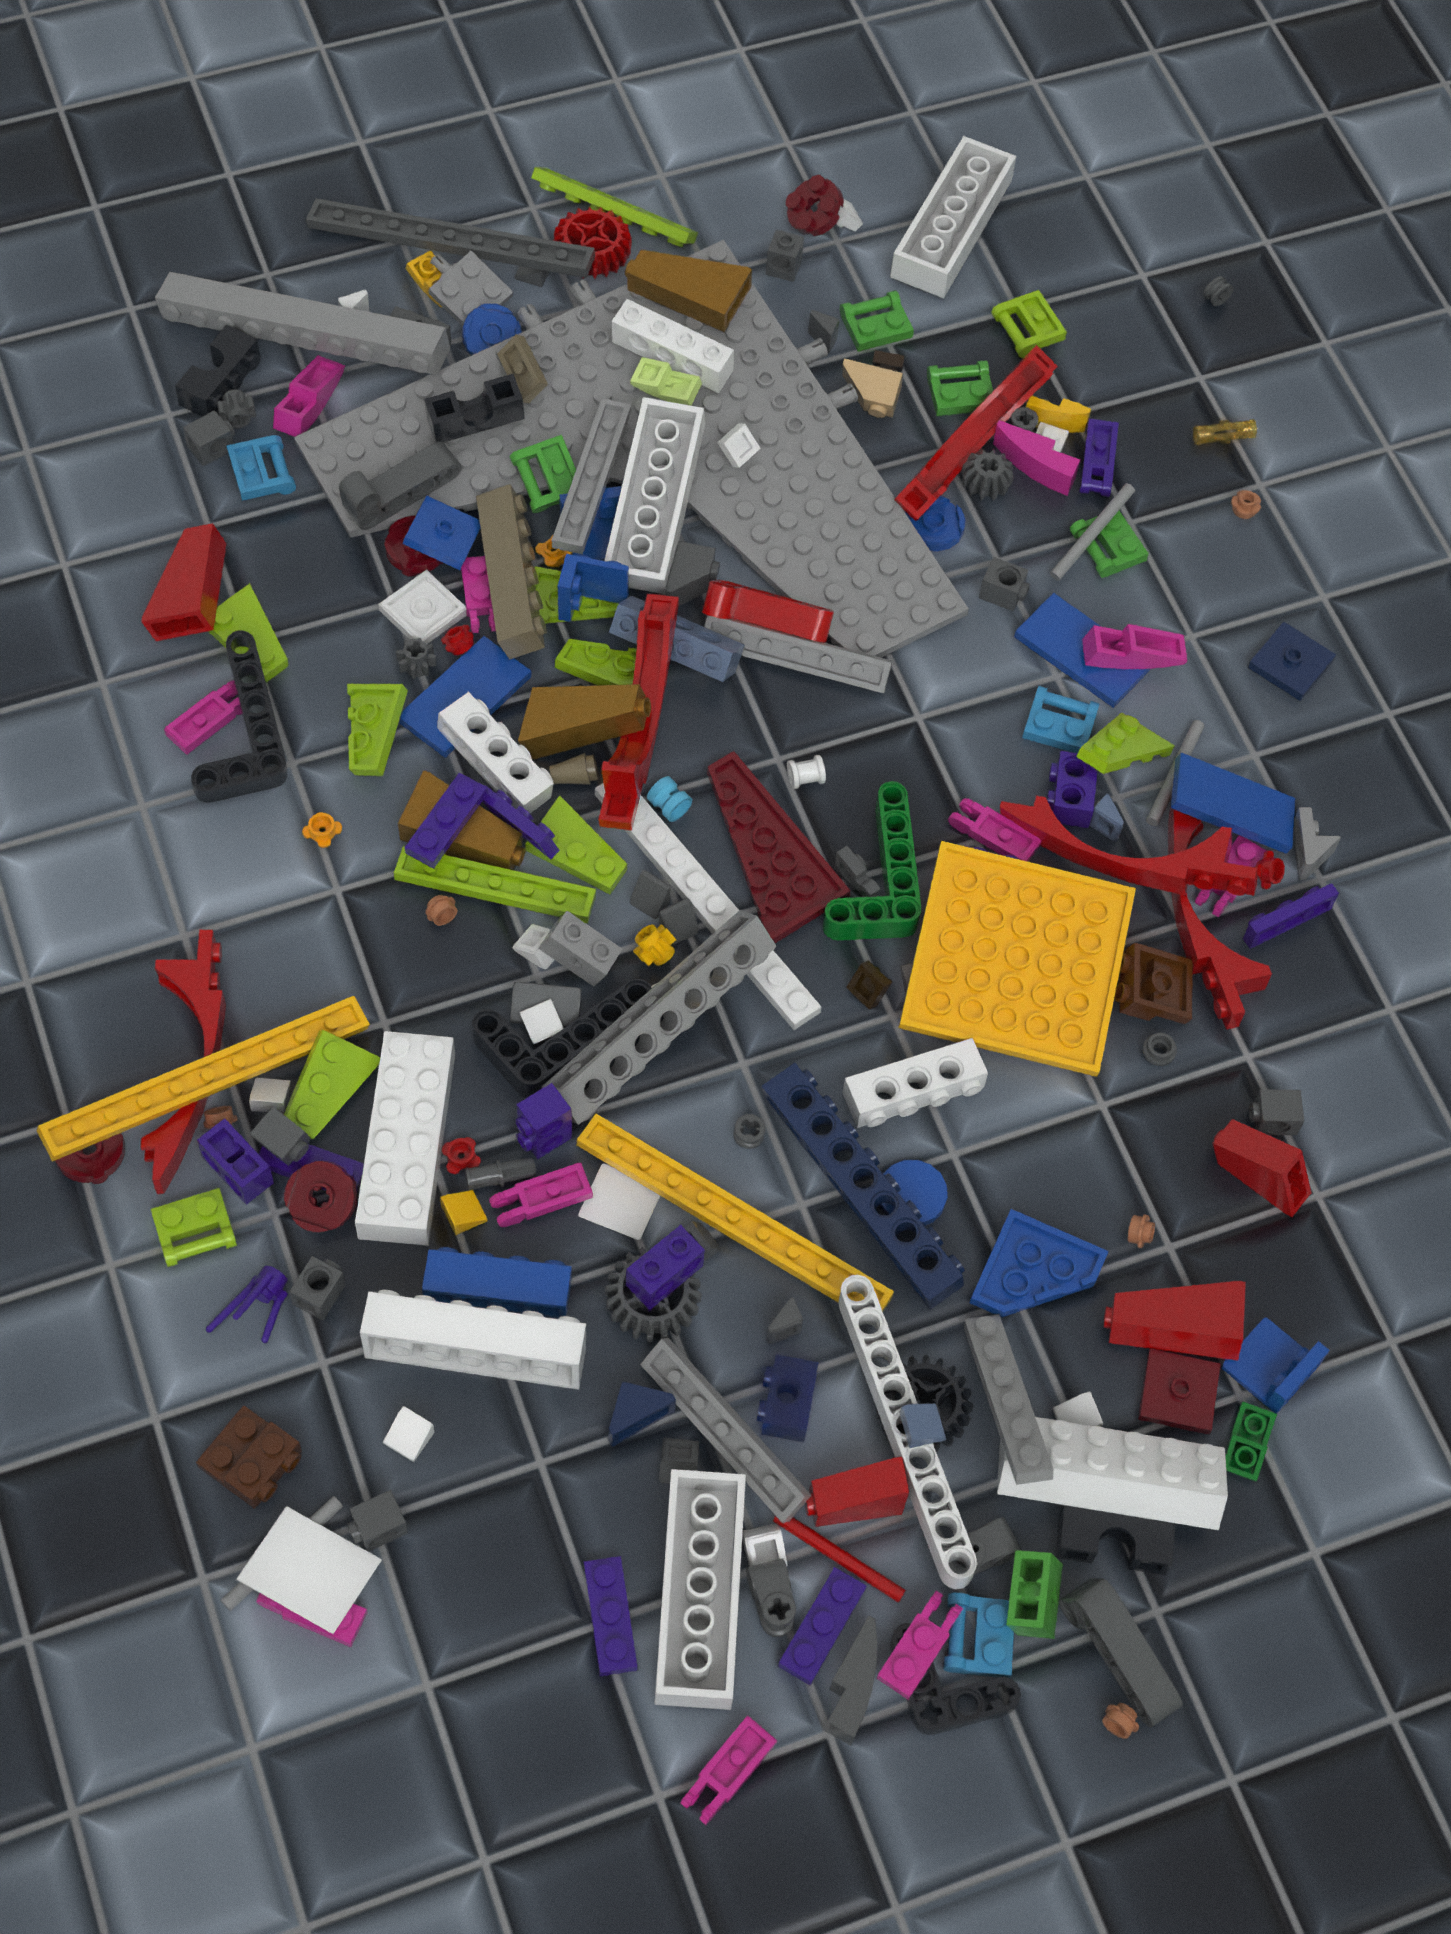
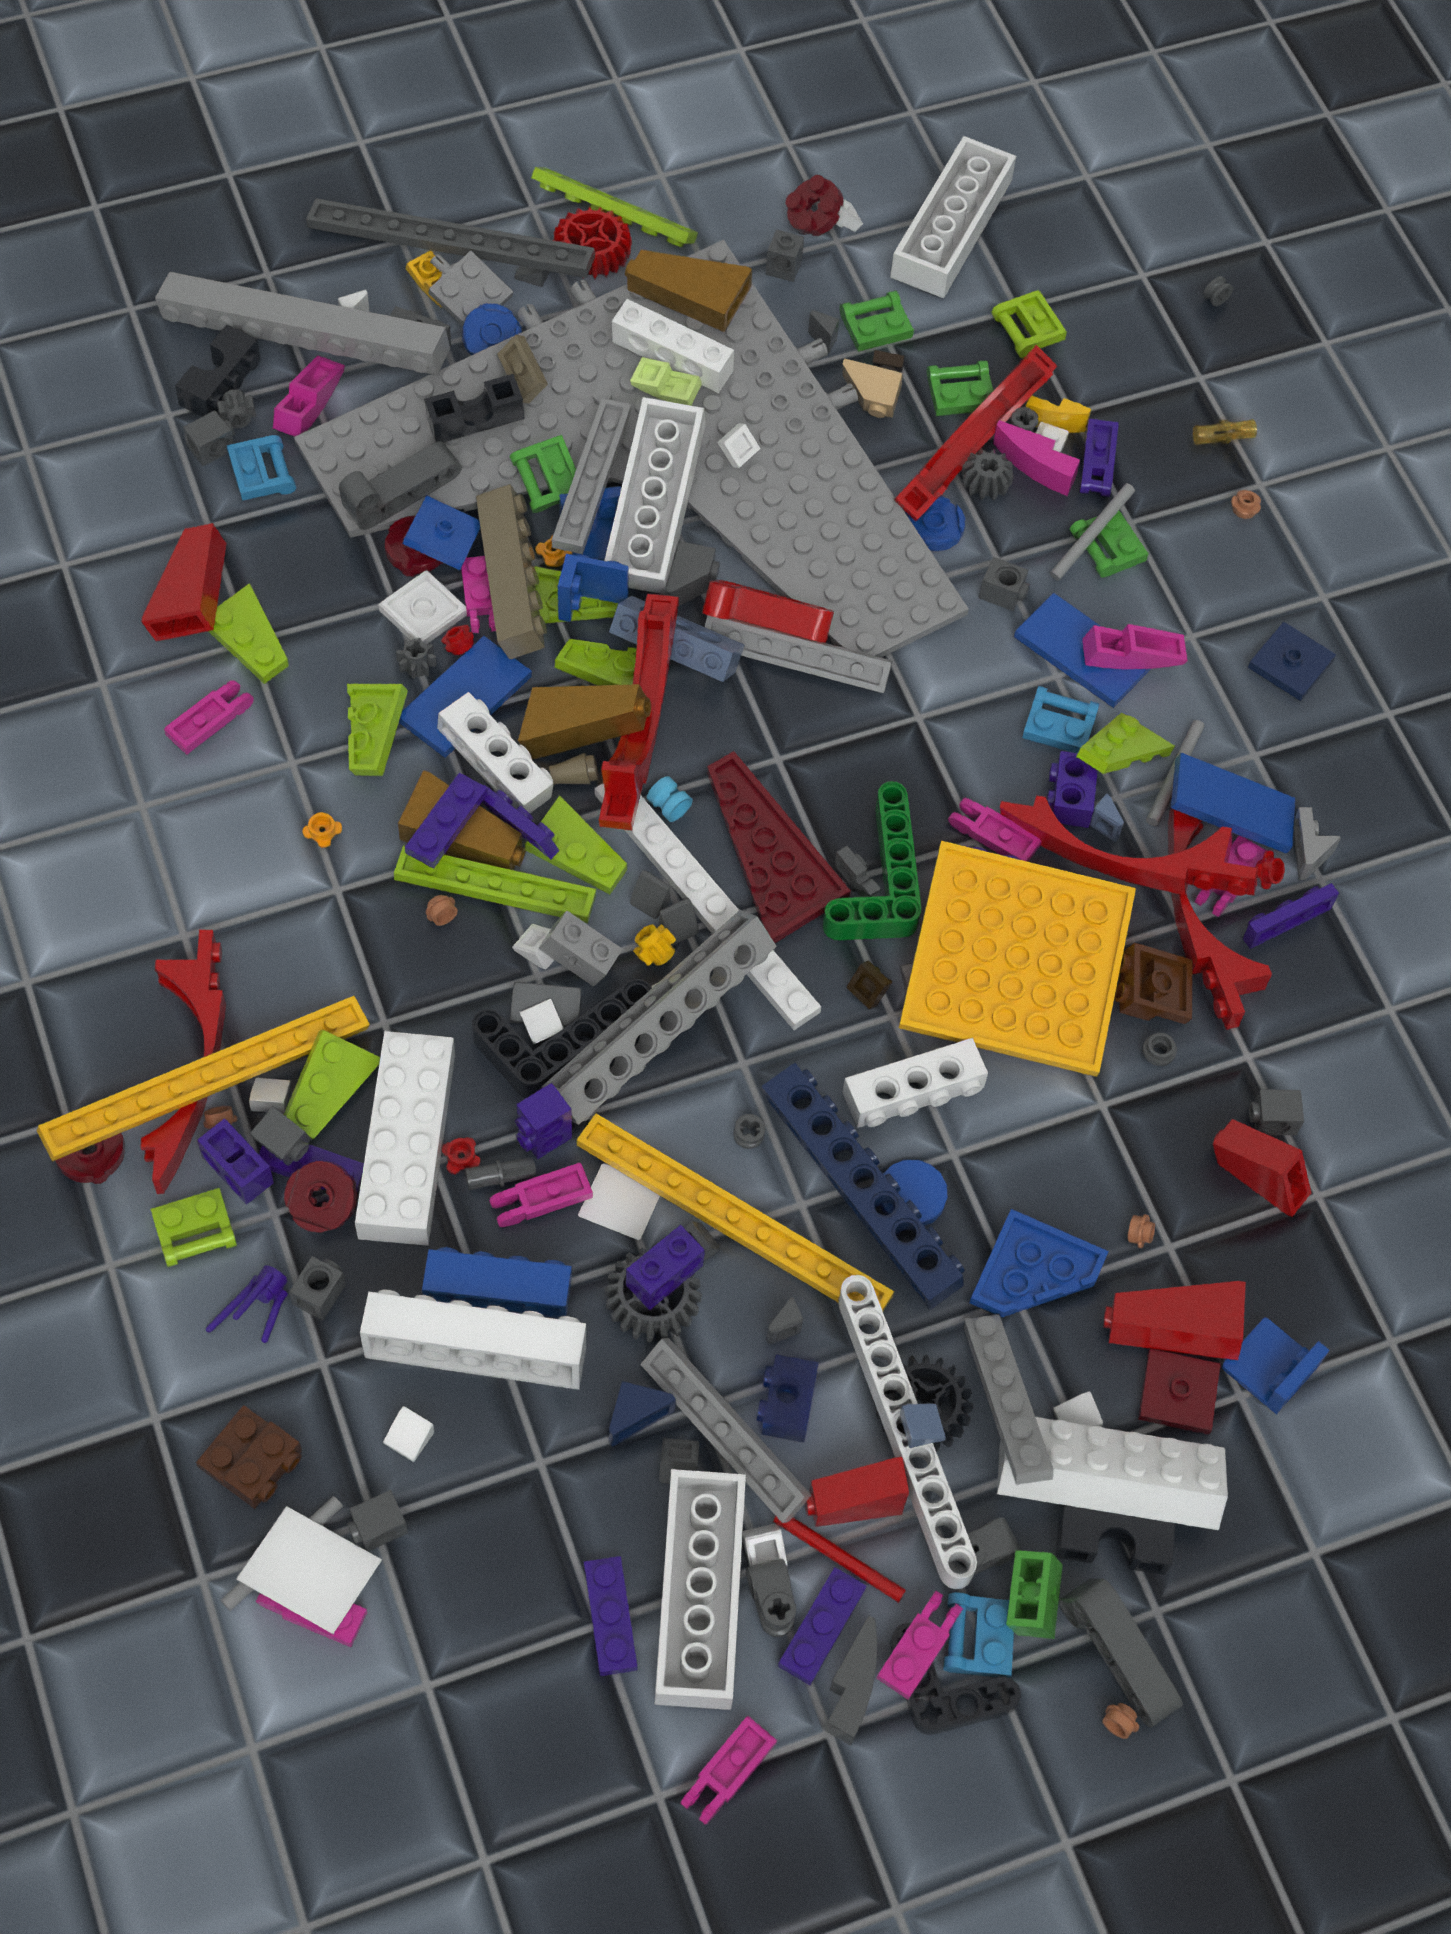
(256, 725): black beam -> none
(463, 1211): yellow slope -> none
(806, 772): white bush -> none
(1249, 1441): green slope -> none

